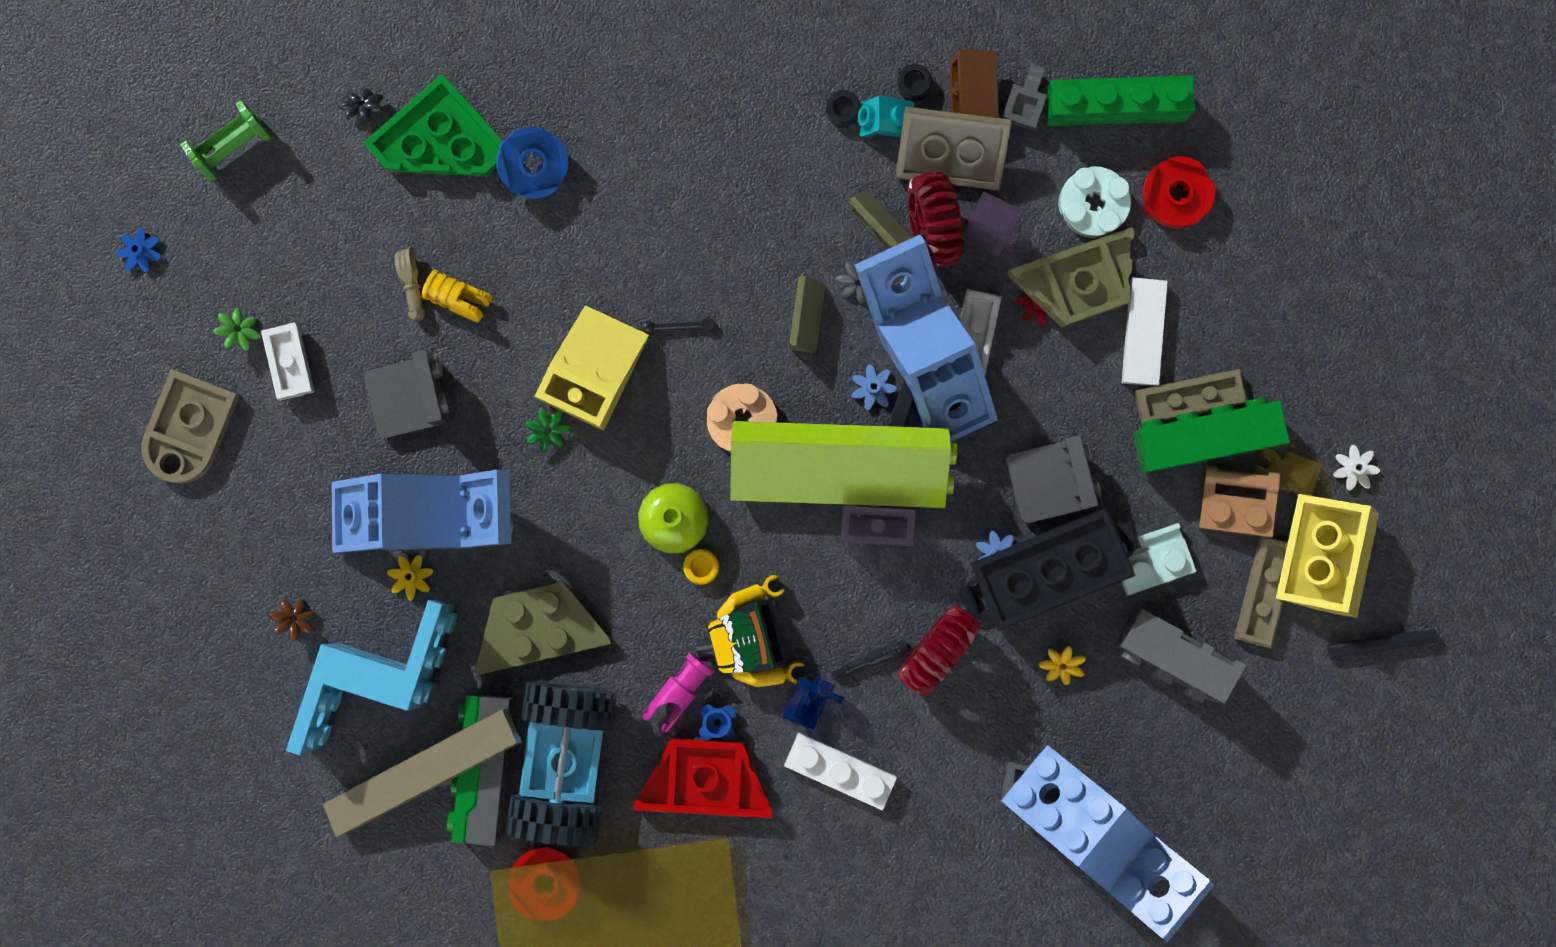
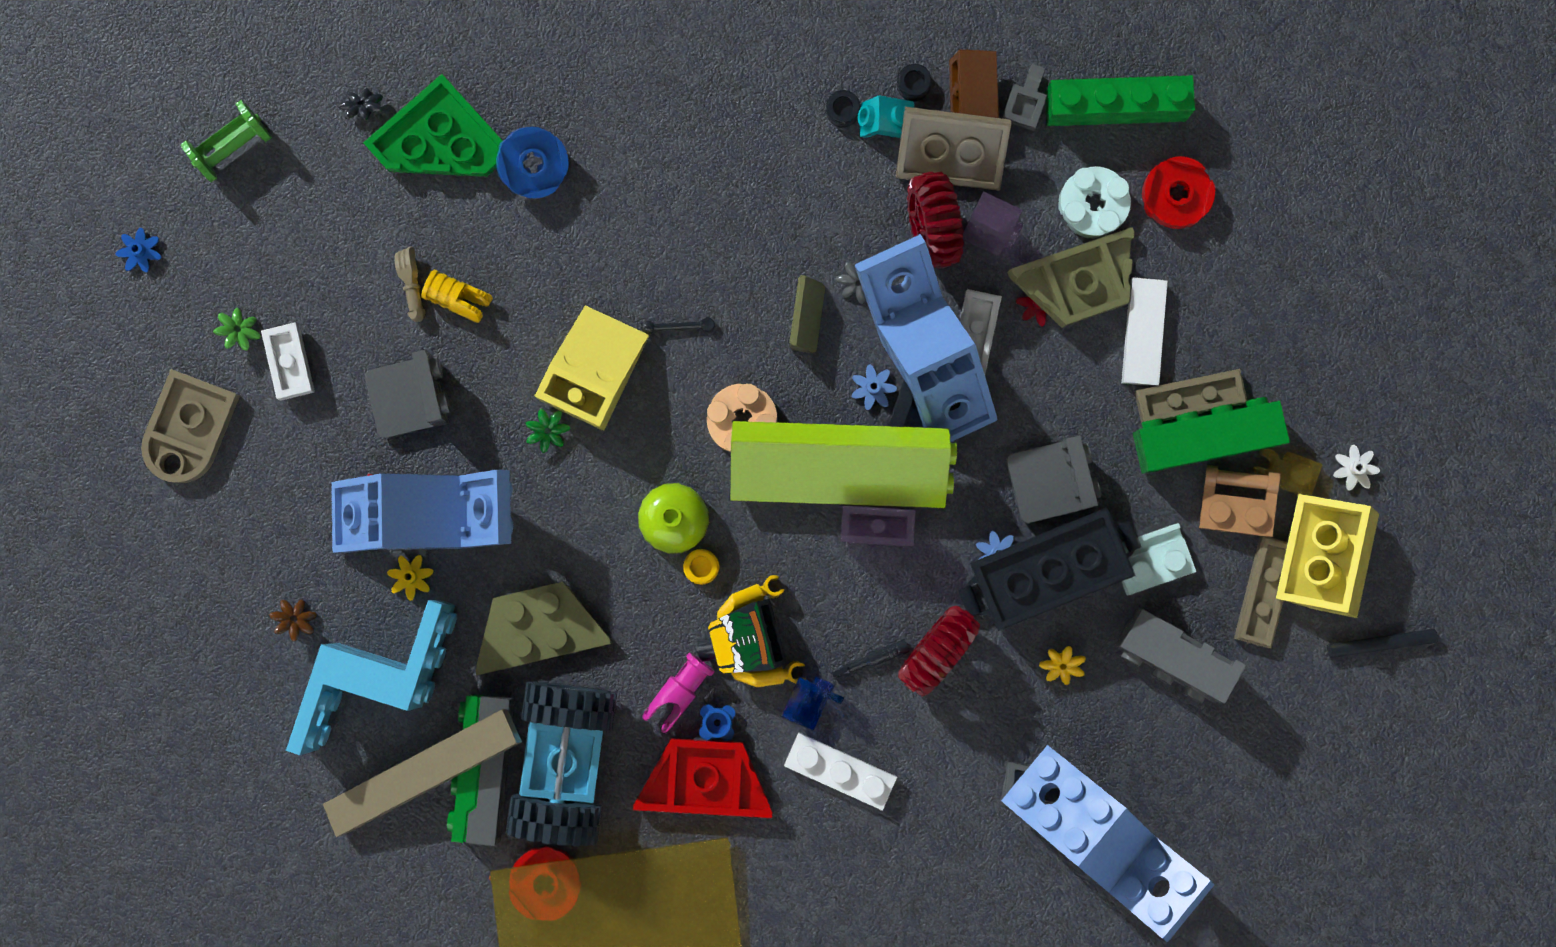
(877, 220): olive slope -> none

